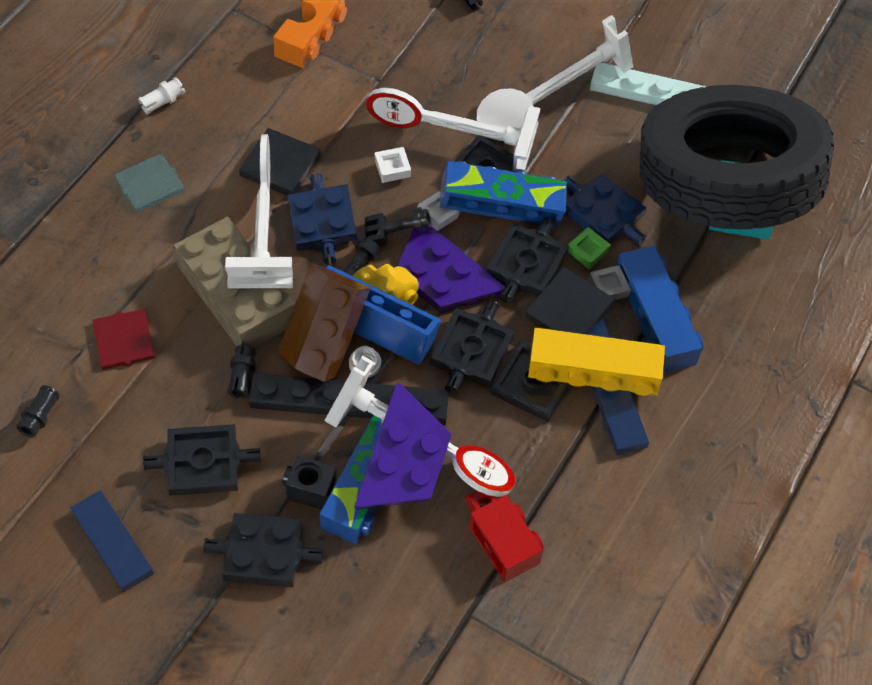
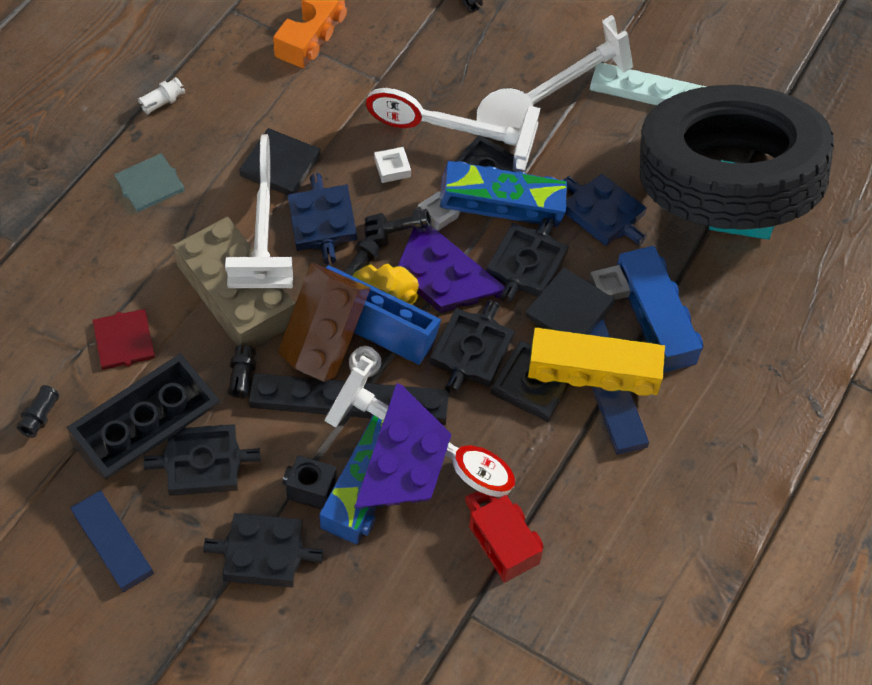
(141, 417): none -> black slope
(588, 248): bright green plate -> none

